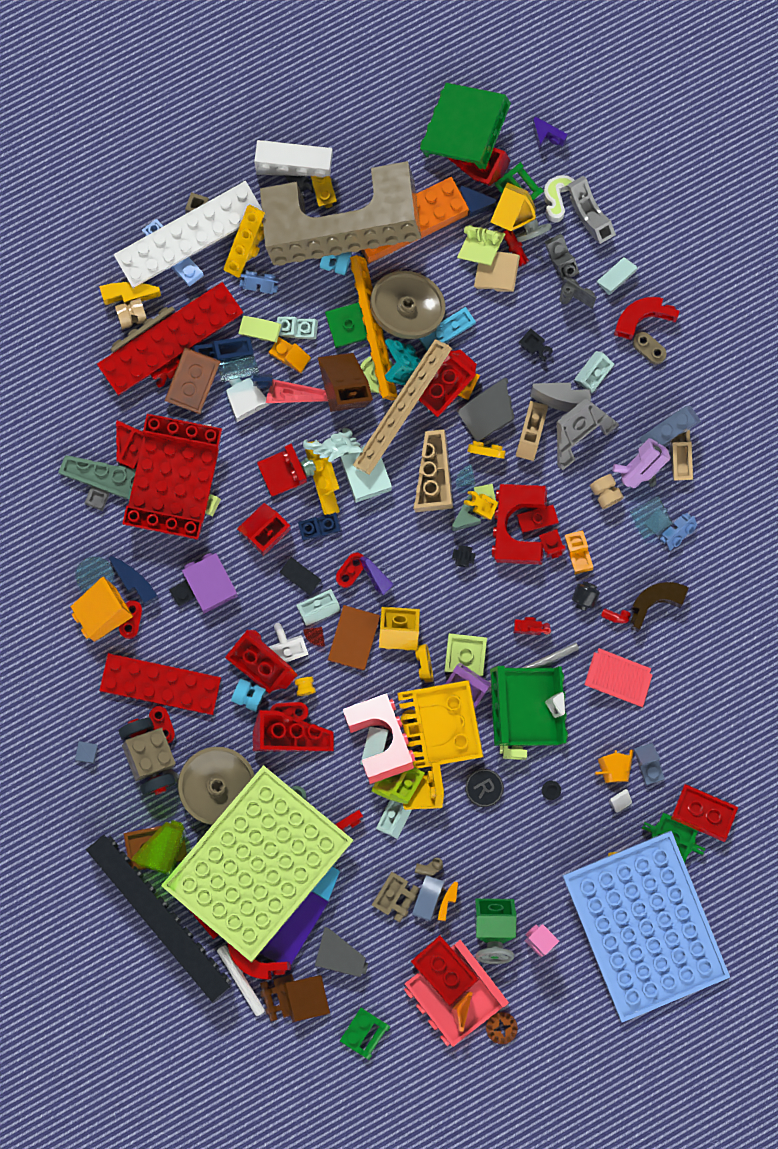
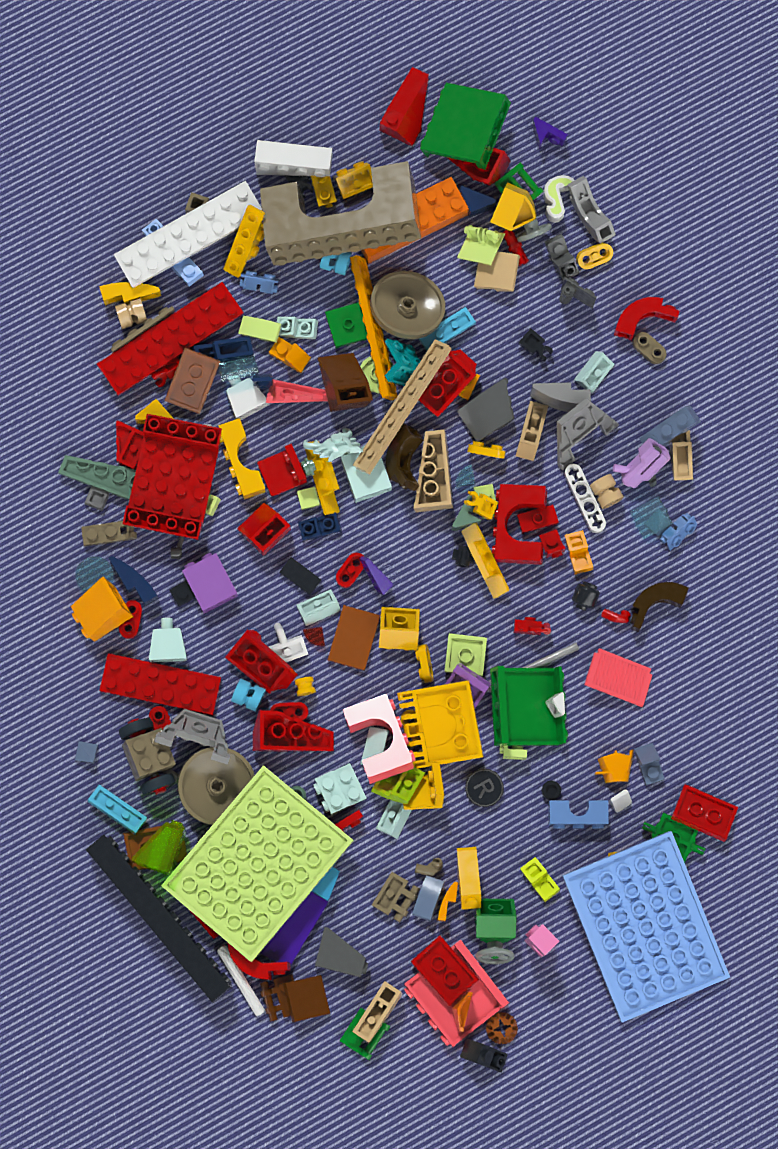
(106, 533): none -> dark tan plate
(117, 809): none -> medium azure plate
(153, 408): none -> yellow slope
(167, 643): none -> light aqua torso
(176, 553): none -> dark grey hand
(197, 728): none -> light grey wing
(249, 481): none -> yellow arch
(308, 498): none -> yellowish green tile
(339, 789): none -> light aqua plate
(354, 180): none -> yellow bracket
(377, 1011): none -> tan slope
(400, 454): none -> dark brown arch
(406, 109): none -> red wedge
(468, 878): none -> yellow slope
(483, 1055): none -> black slope
(485, 560): none -> yellow bracket
(539, 879): none -> neon yellow slope
(561, 816): none -> medium blue arch
(587, 497): none -> white beam
(594, 257): none -> yellow plate
(617, 275): light aqua slope -> none

